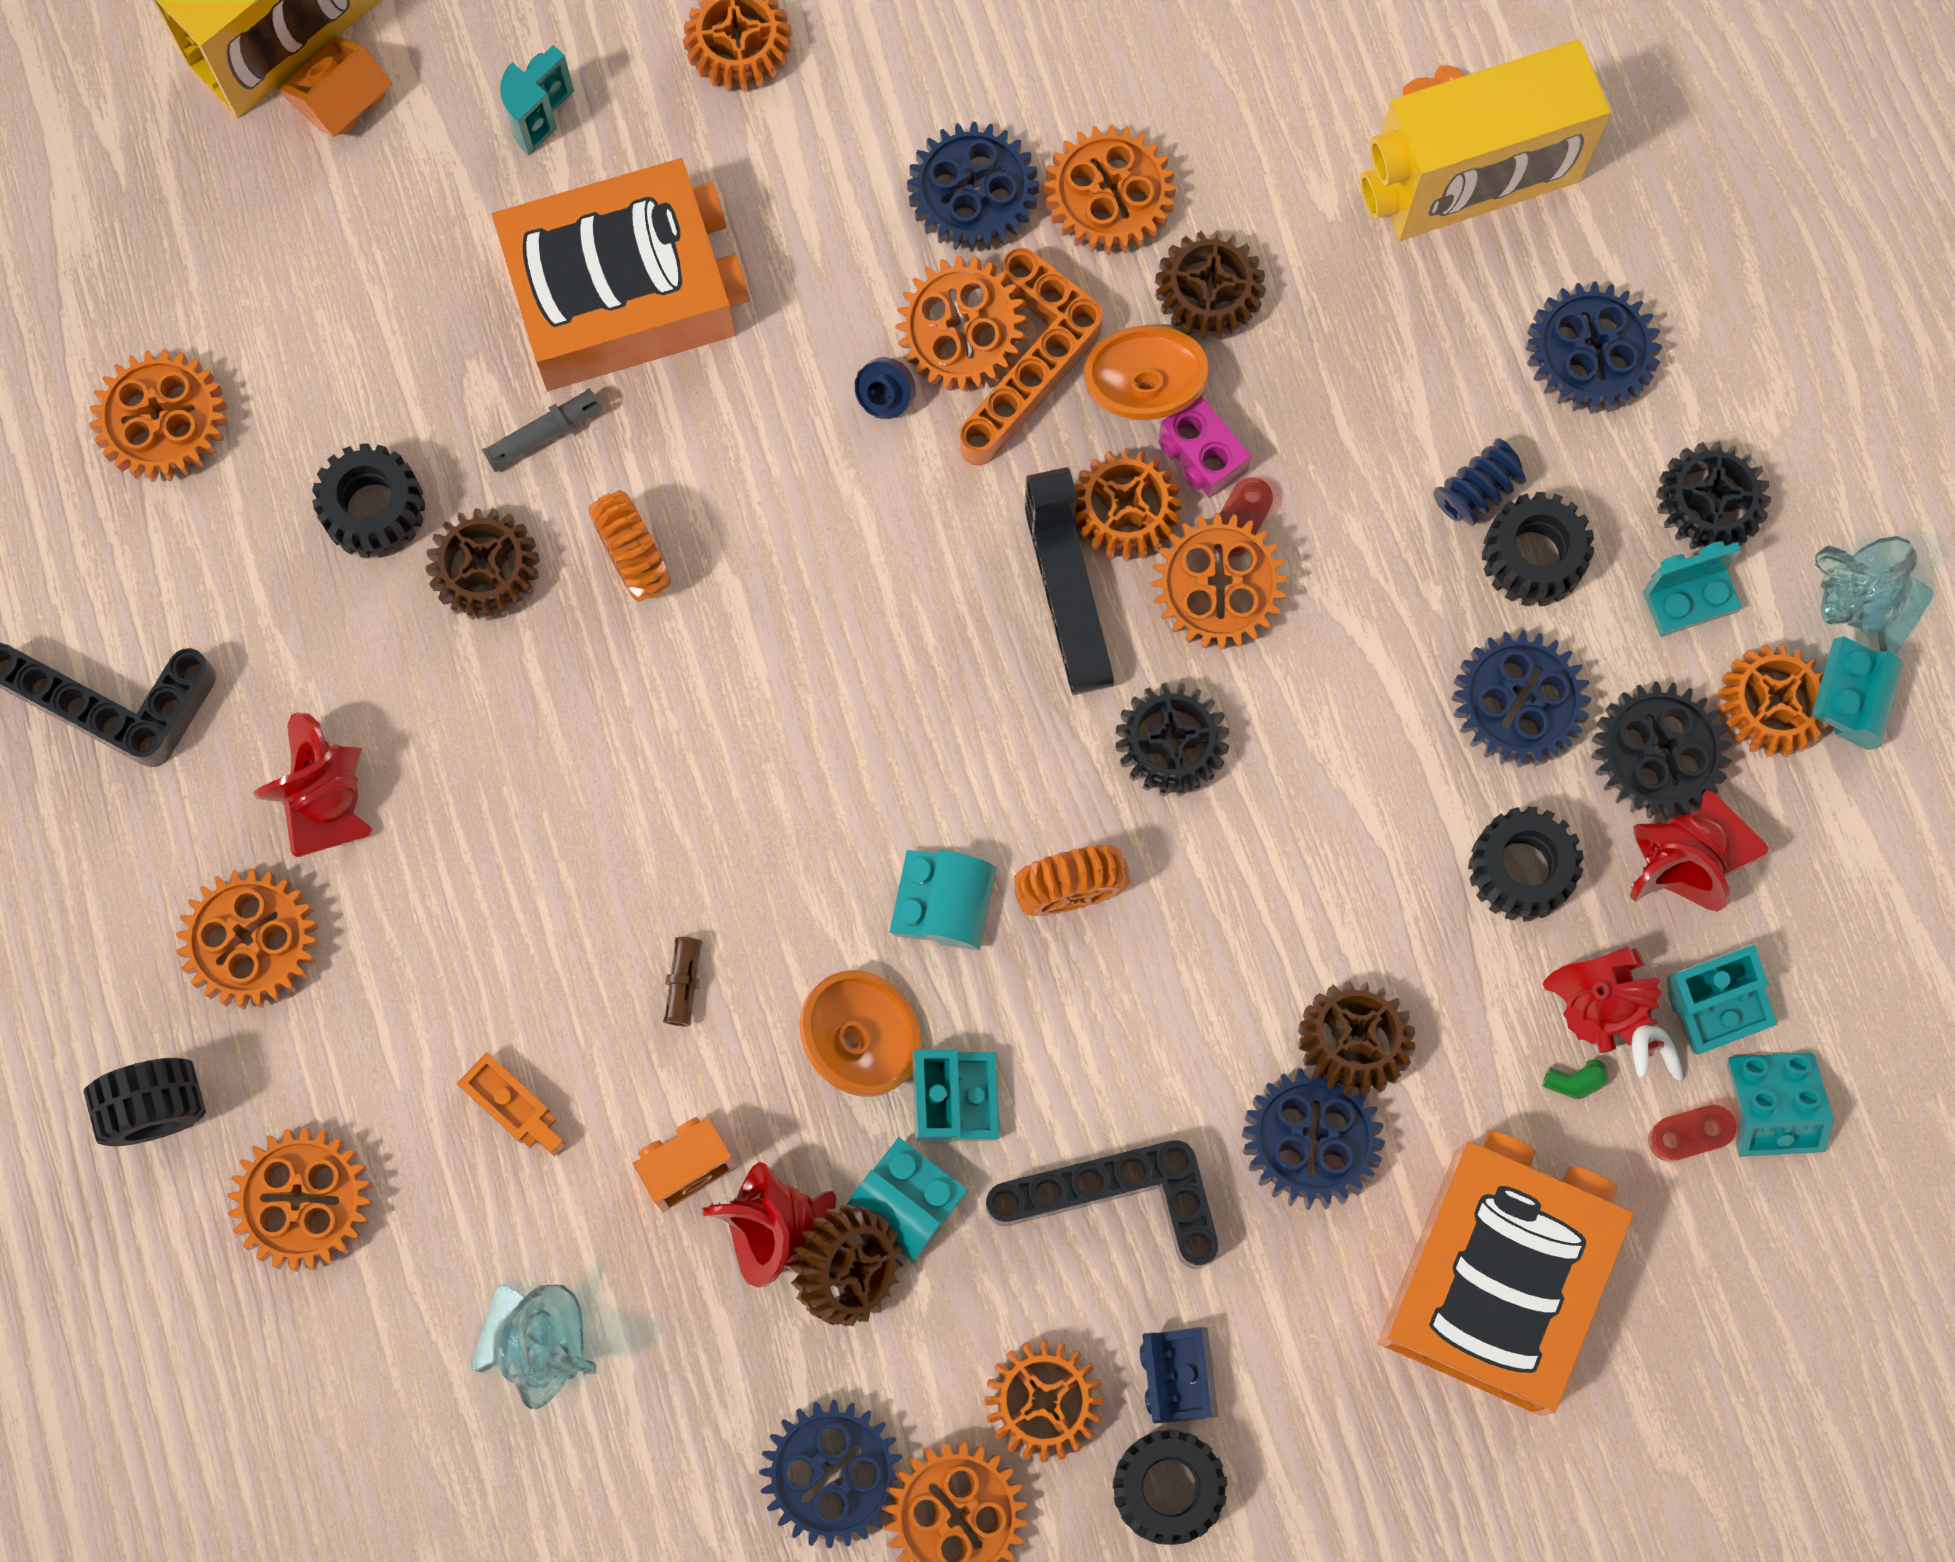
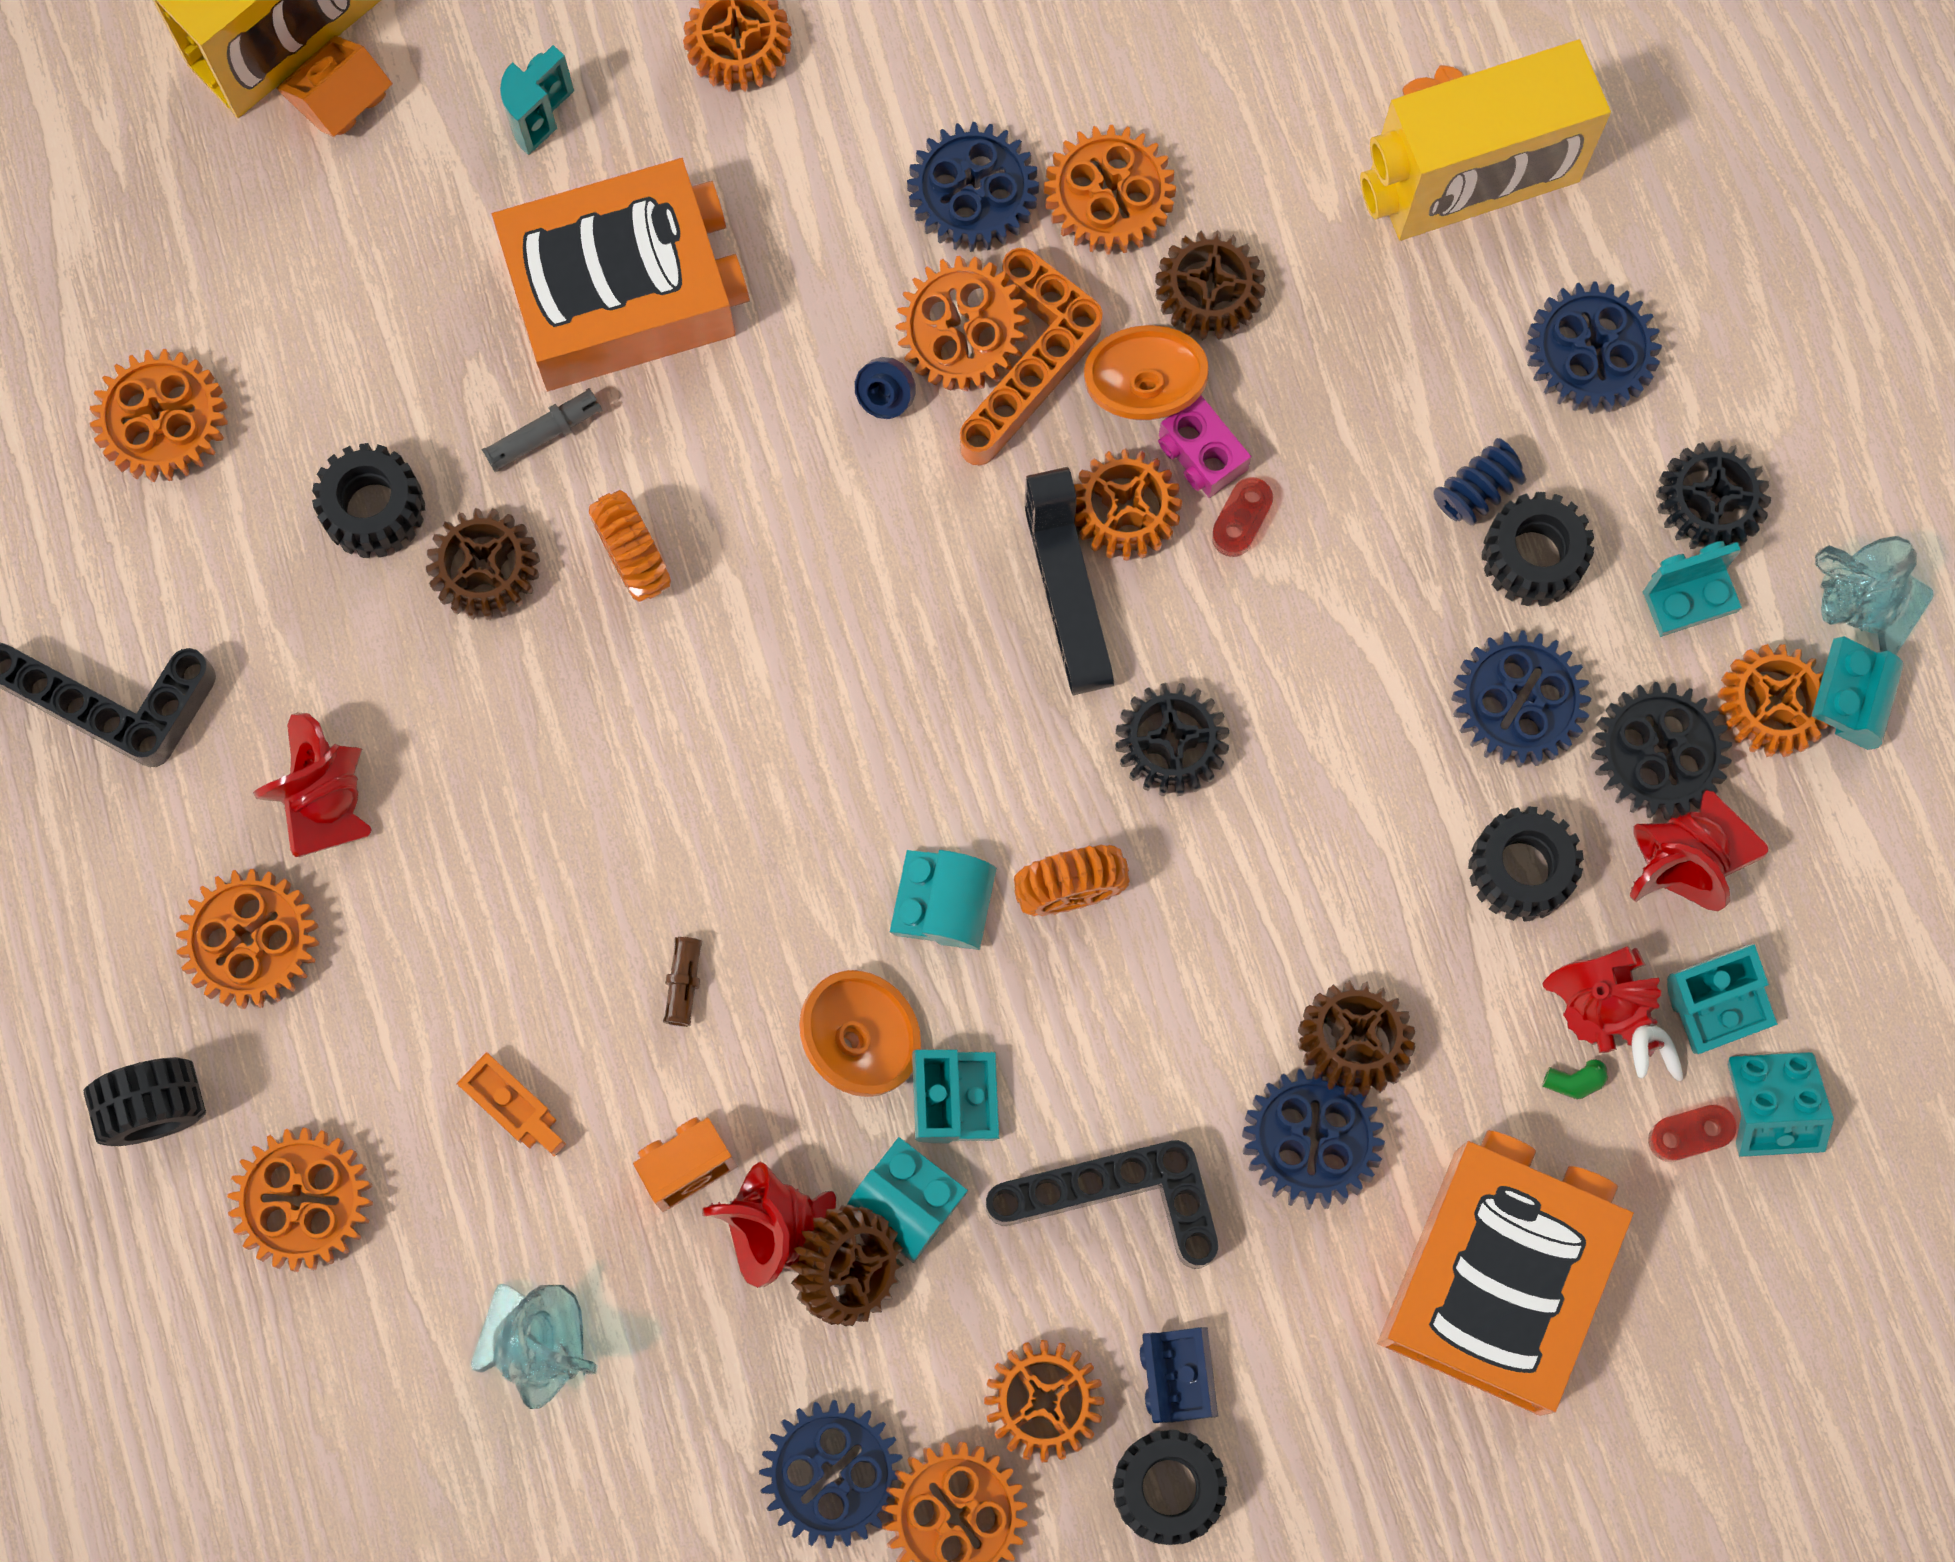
(1257, 580): orange gear -> none

